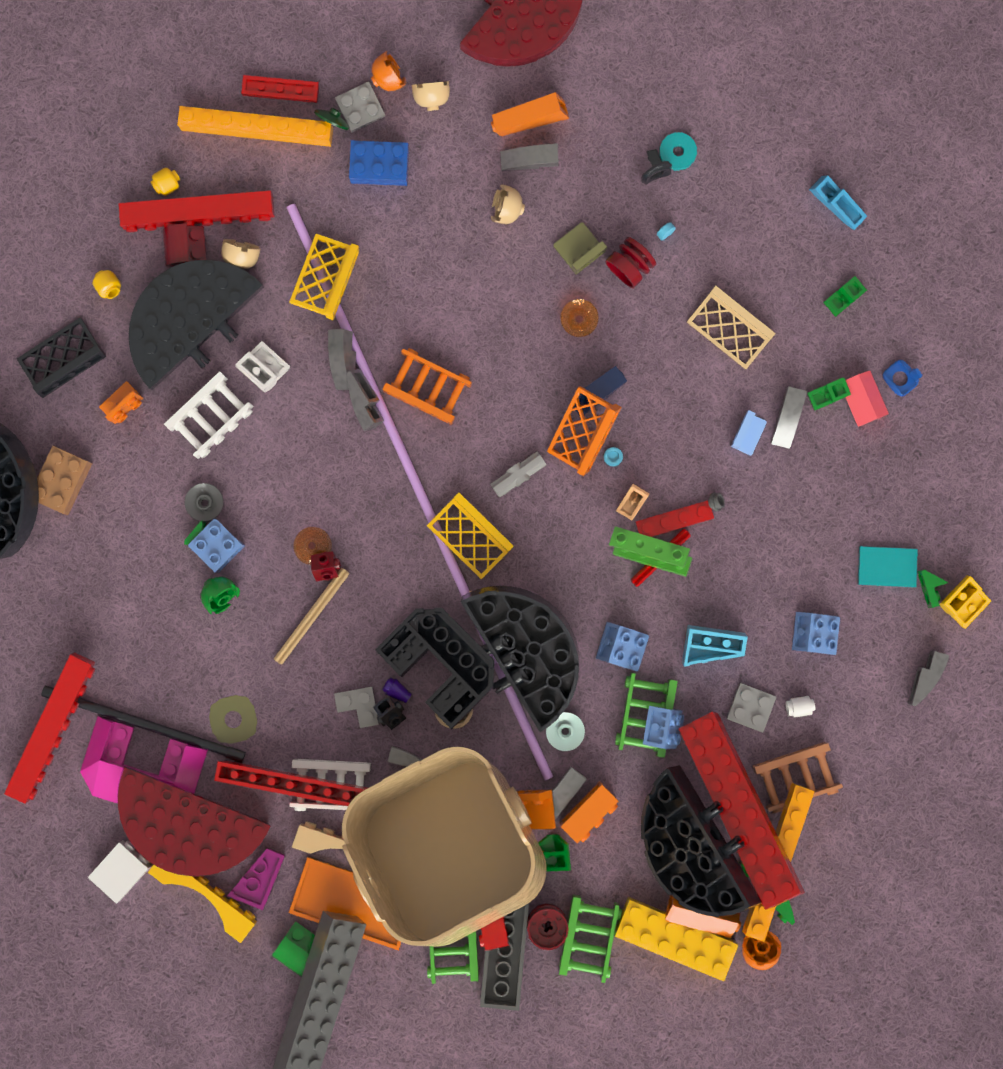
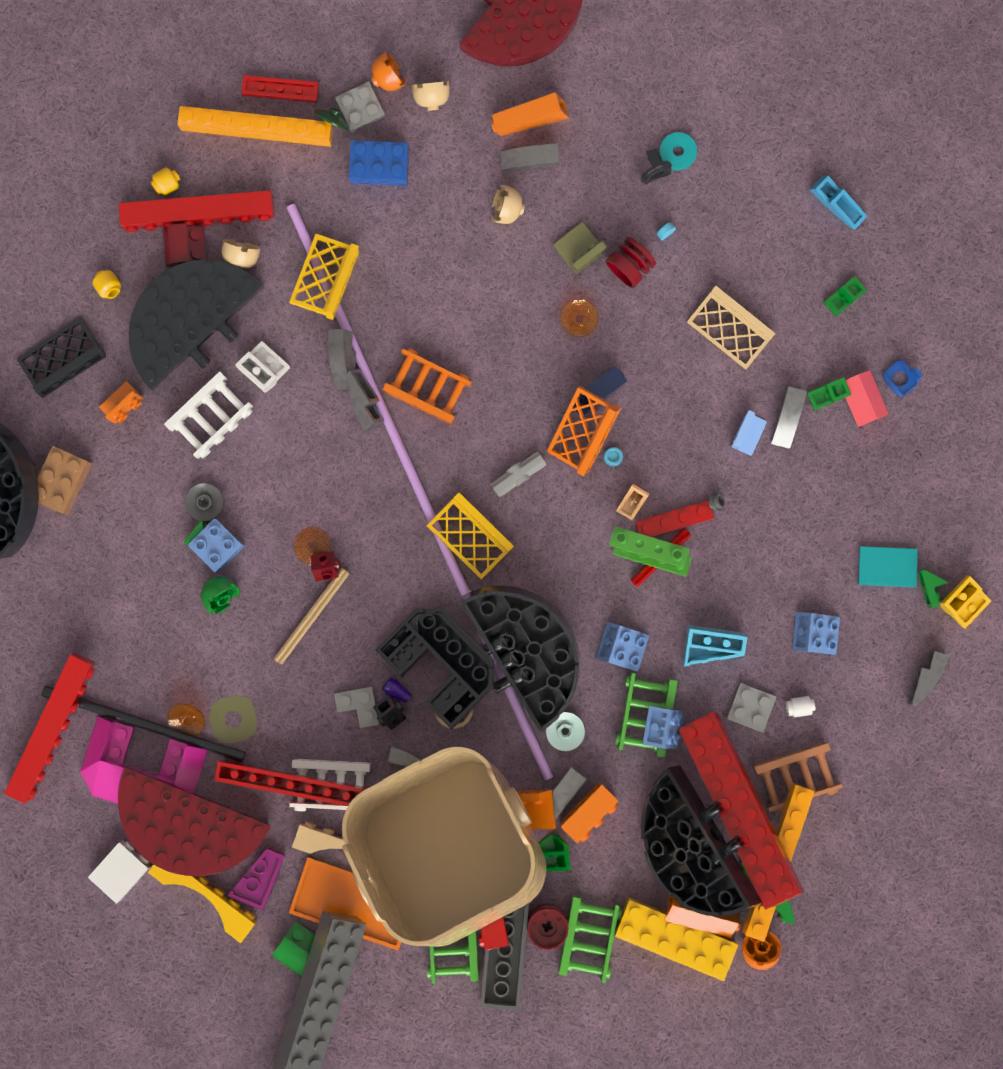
(186, 719): none -> clear orange dish

